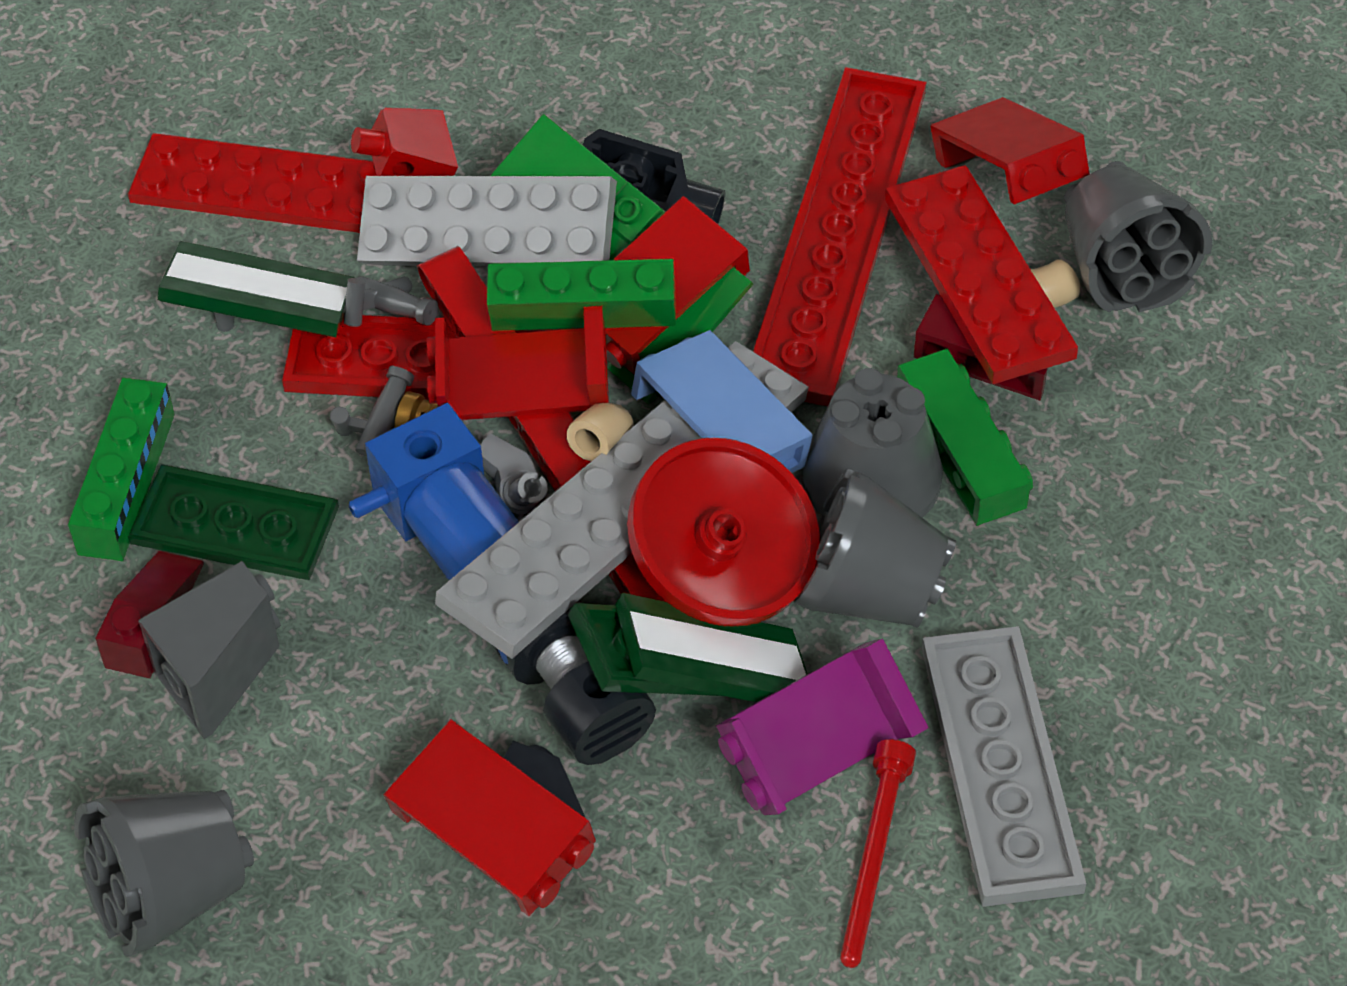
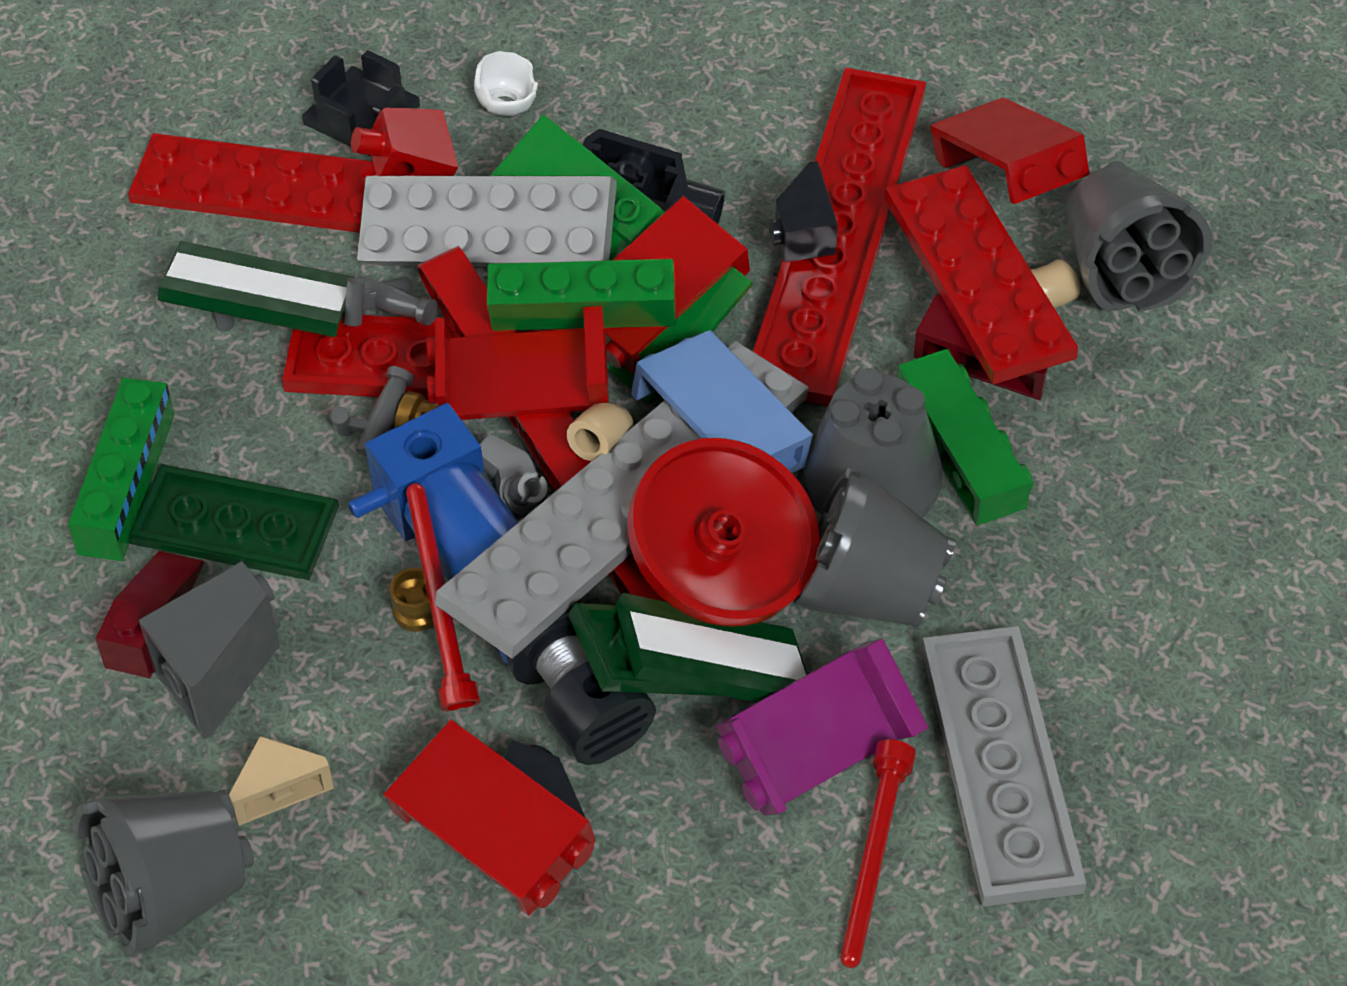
(276, 779): none -> tan slope
(355, 96): none -> black panel
(411, 600): none -> pearl gold wheel
(457, 687): none -> red piece
(505, 75): none -> white hair
(804, 218): none -> black slope

